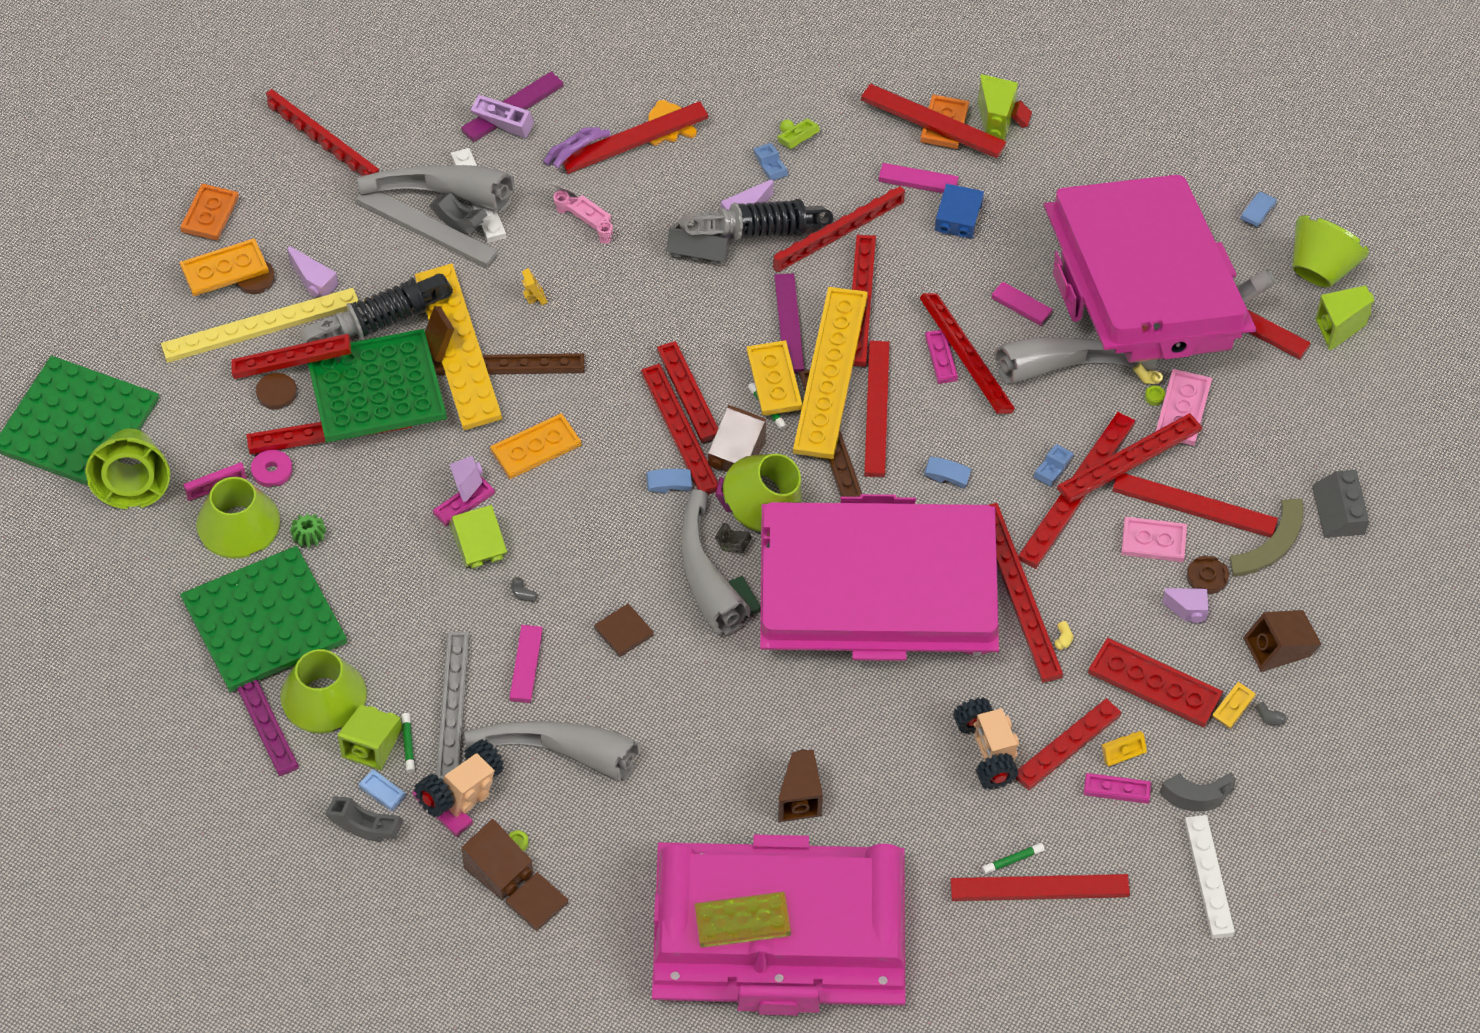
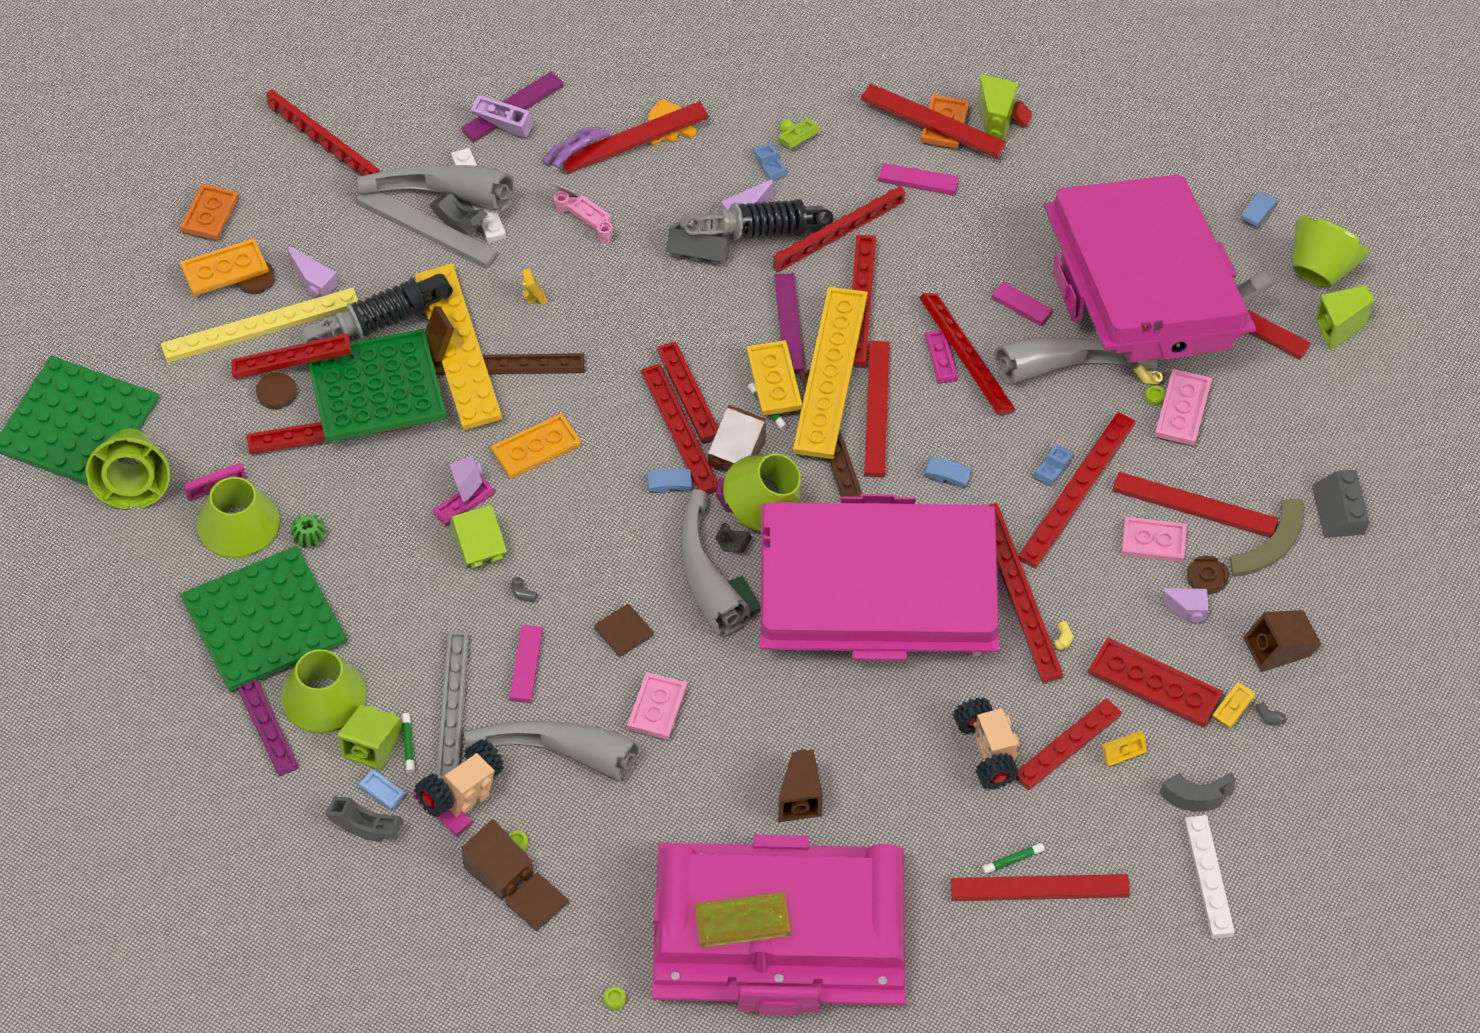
(267, 459): dark pink tile -> none
(614, 998): none -> lime tile
(657, 706): none -> bright pink plate
(959, 211): blue panel -> none
(1117, 788): dark pink tile -> none
(1129, 458): red tile -> none

